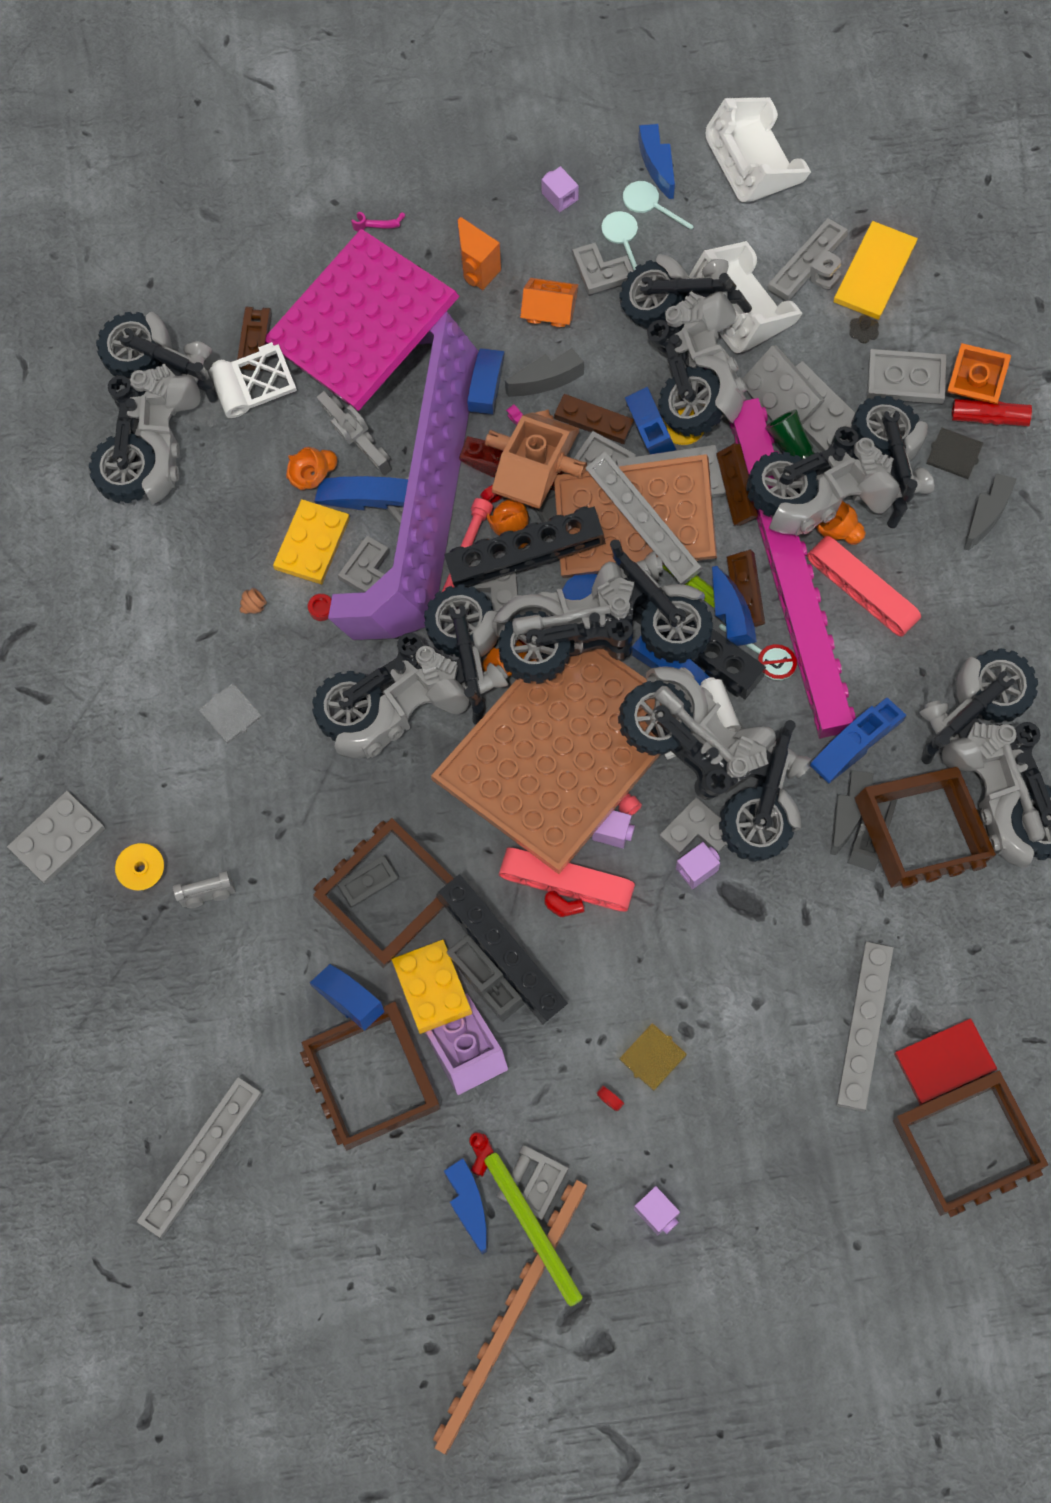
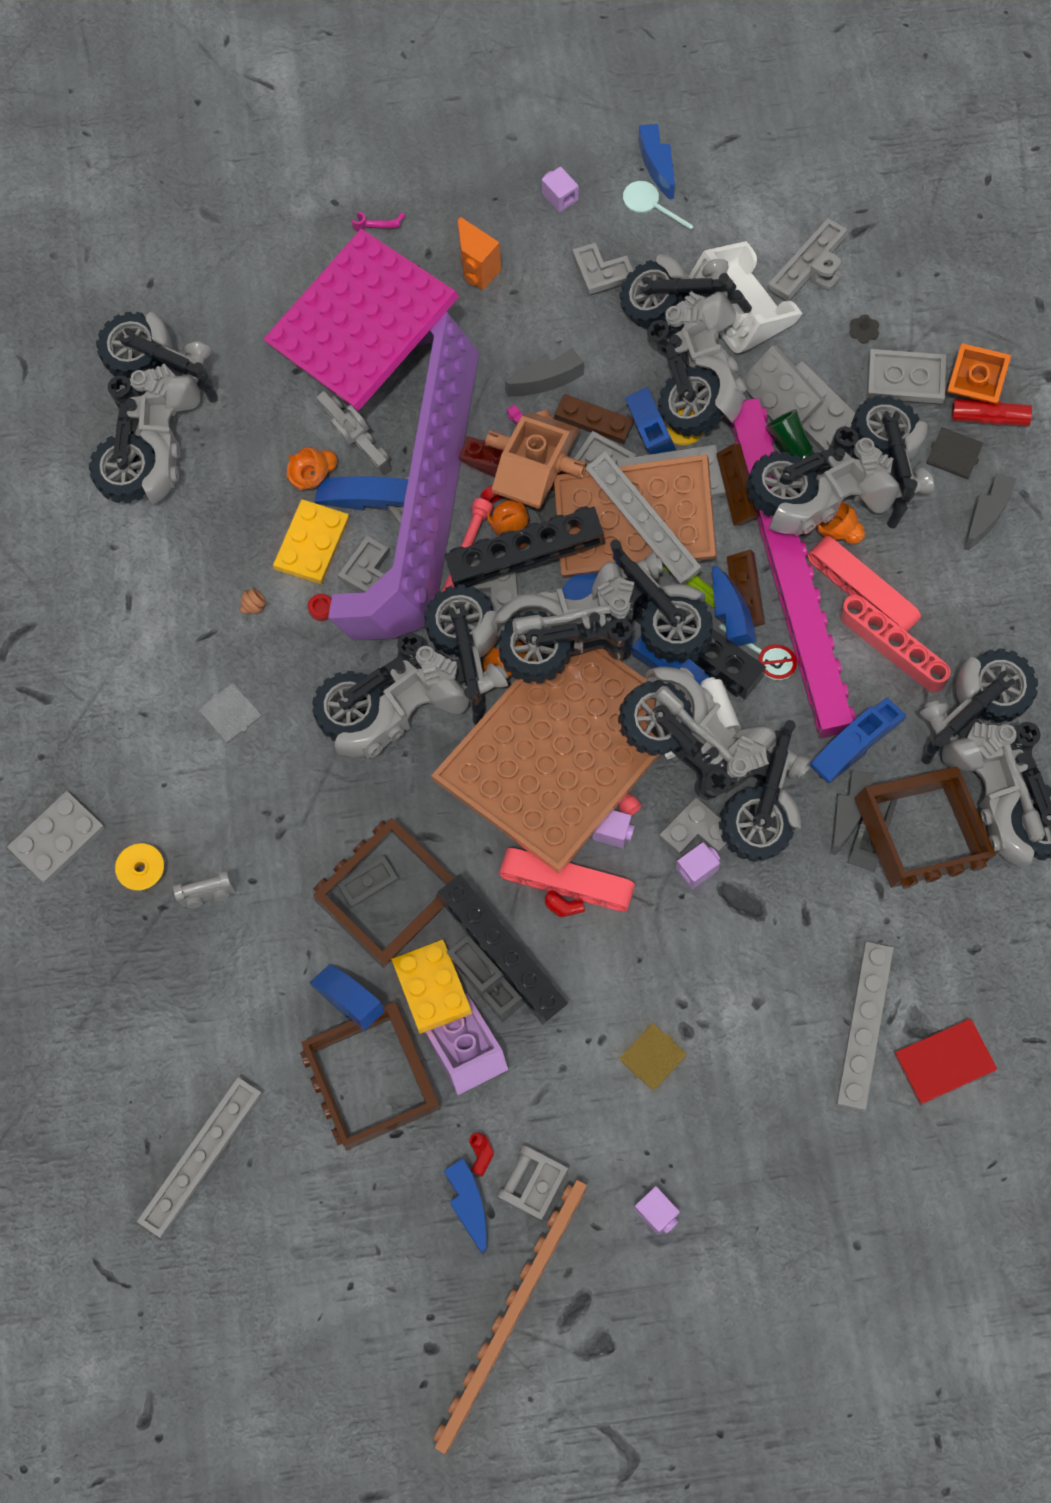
(231, 385): white piece -> none
(253, 333): reddish brown plate -> none
(485, 381): blue slope -> none
(533, 1229): lime axle -> none
(548, 302): orange slope -> none
(610, 1098): red tile -> none
(620, 228): light aqua piece -> none
(749, 151): white windscreen -> none
(875, 270): yellow tile -> none
(898, 655): none -> coral beam
(1016, 1120): reddish brown window -> none

